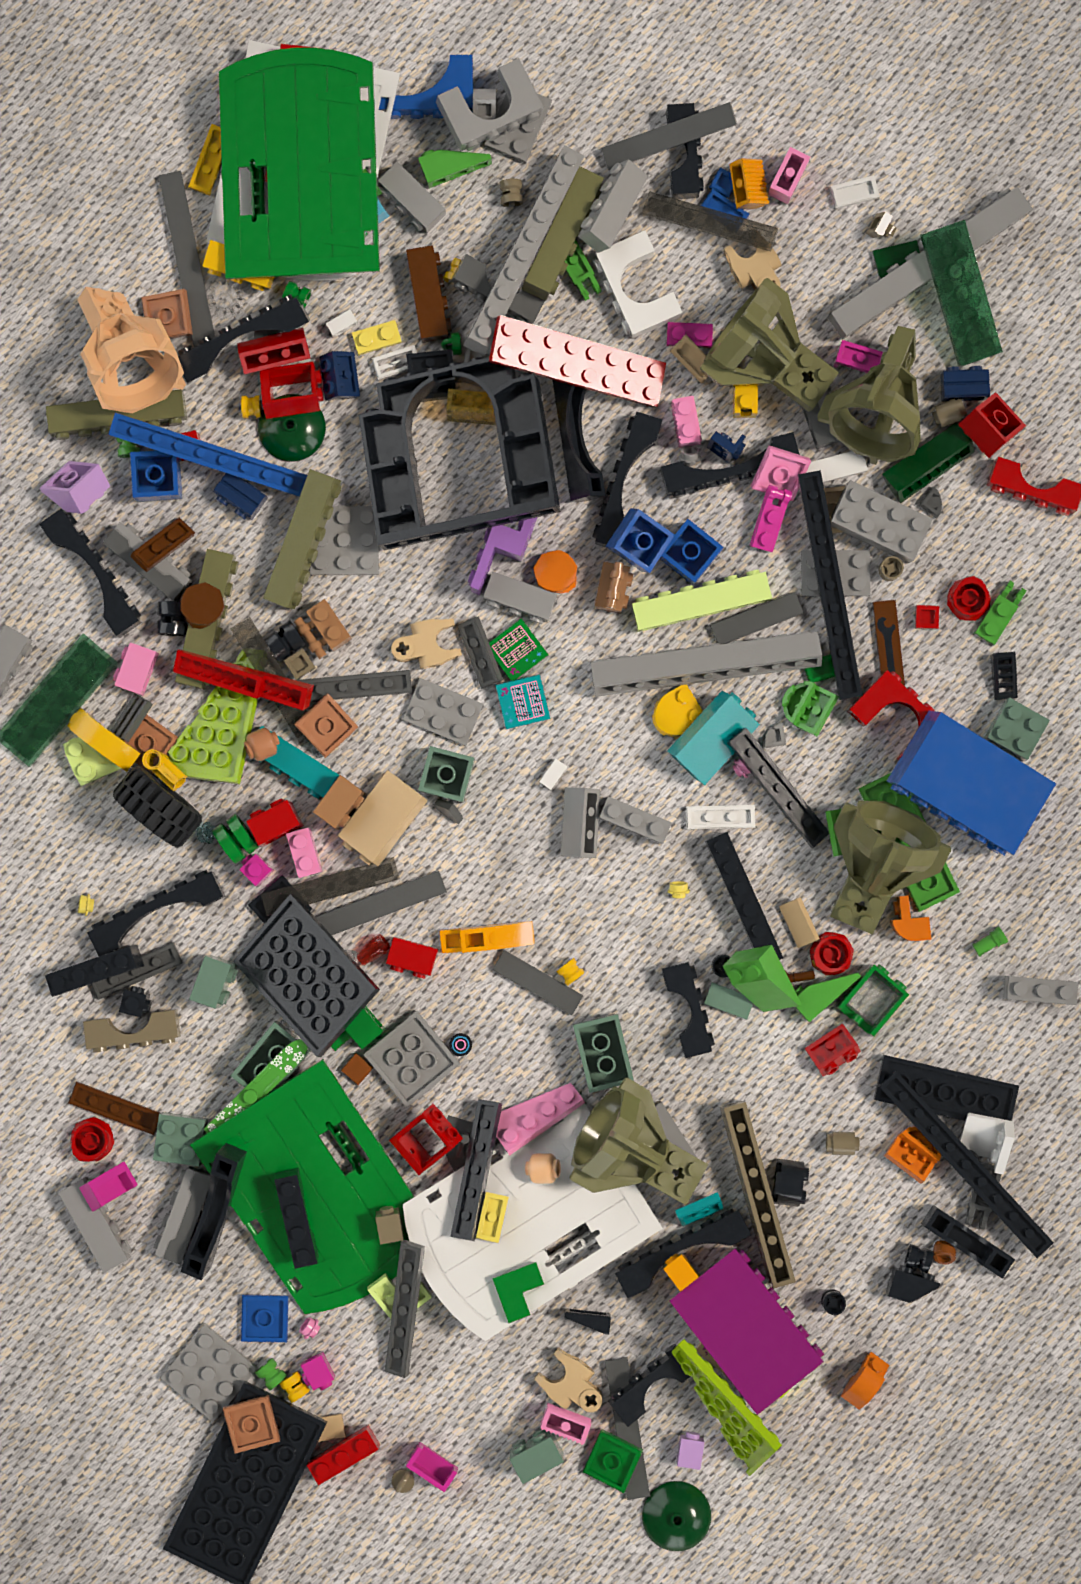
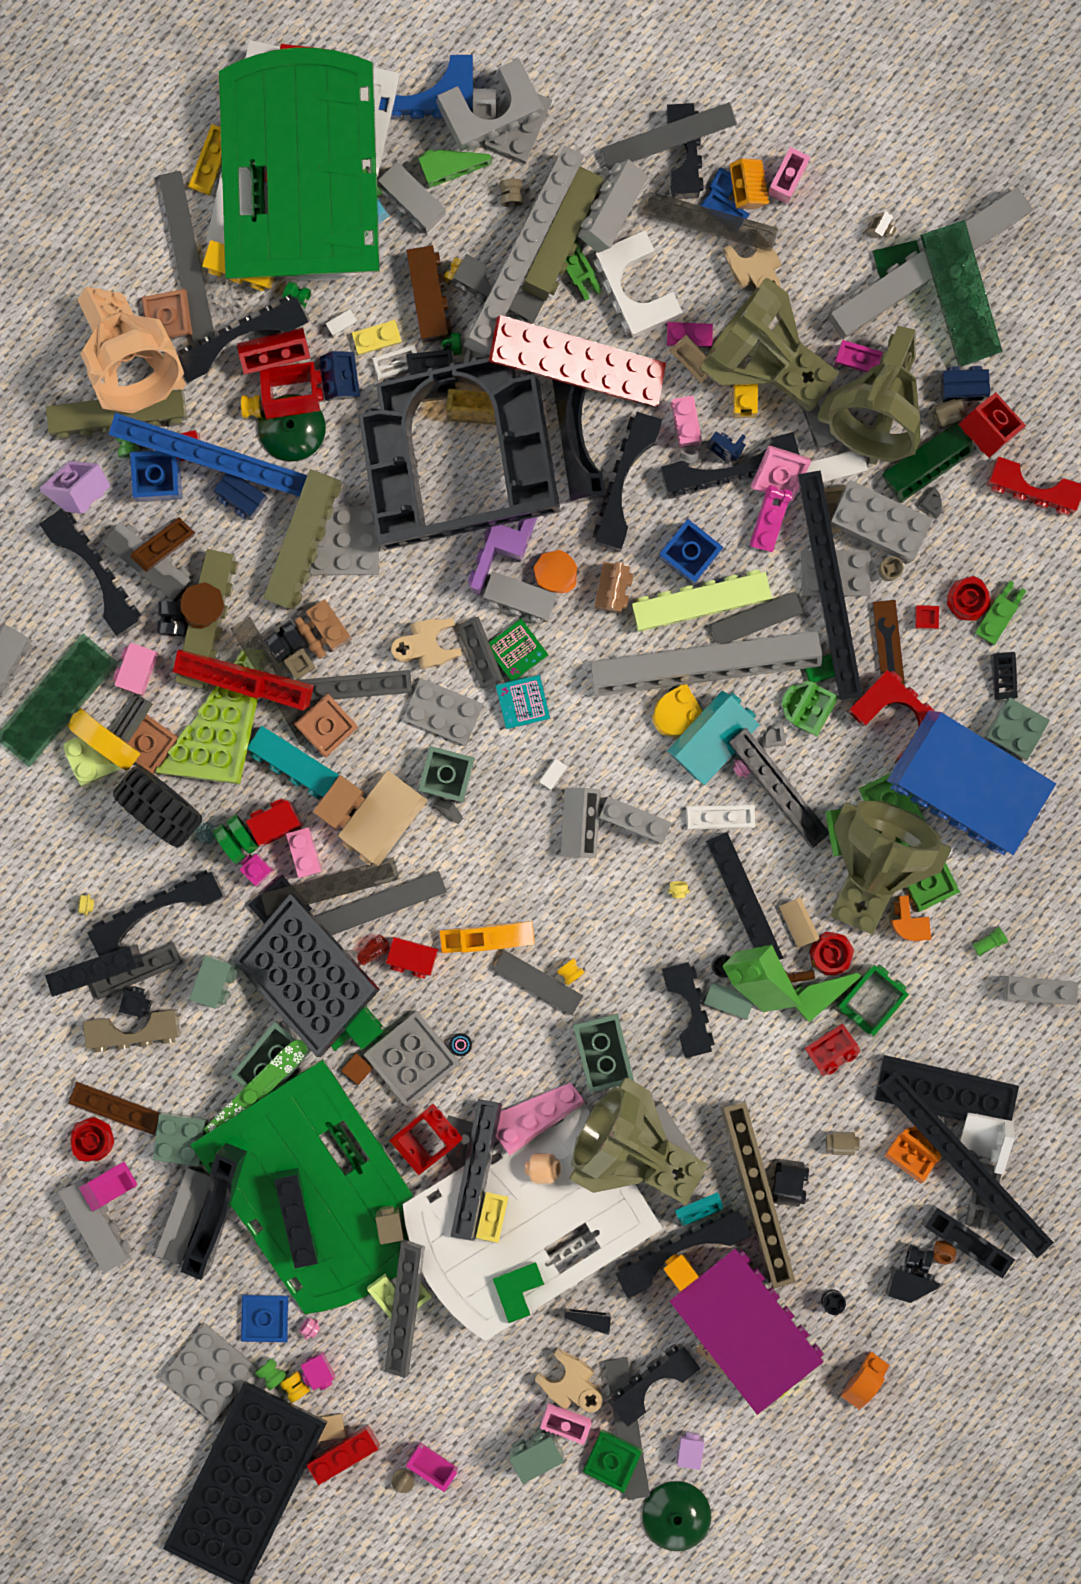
(165, 769): yellow piece -> none
(251, 1424): nougat tile -> none
(261, 744): nougat head -> none
(640, 540): blue brick -> none
(741, 1427): lime wing -> none
(854, 192): white tile -> none

